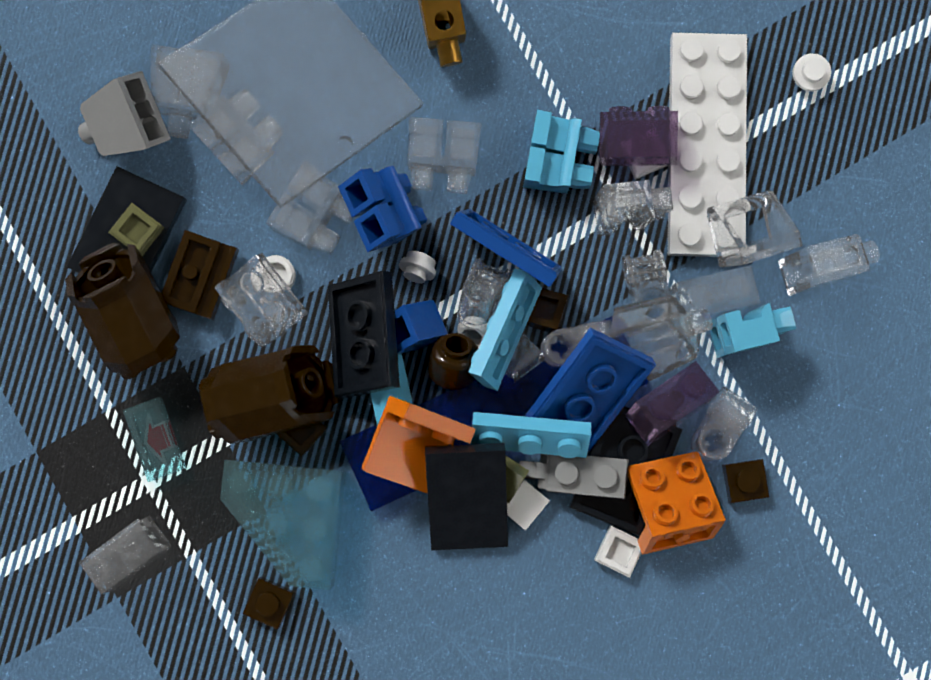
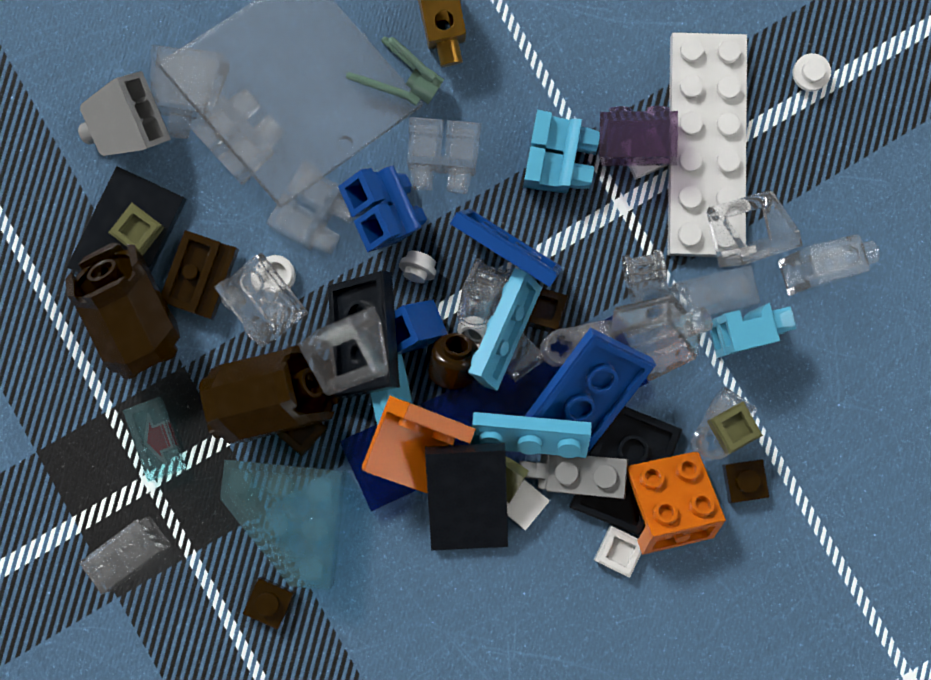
(368, 334): none -> clear tile
(422, 81): none -> sand green plant
(632, 203): clear hips -> none
(671, 403): clear purple brick -> none
(734, 428): none -> olive tile

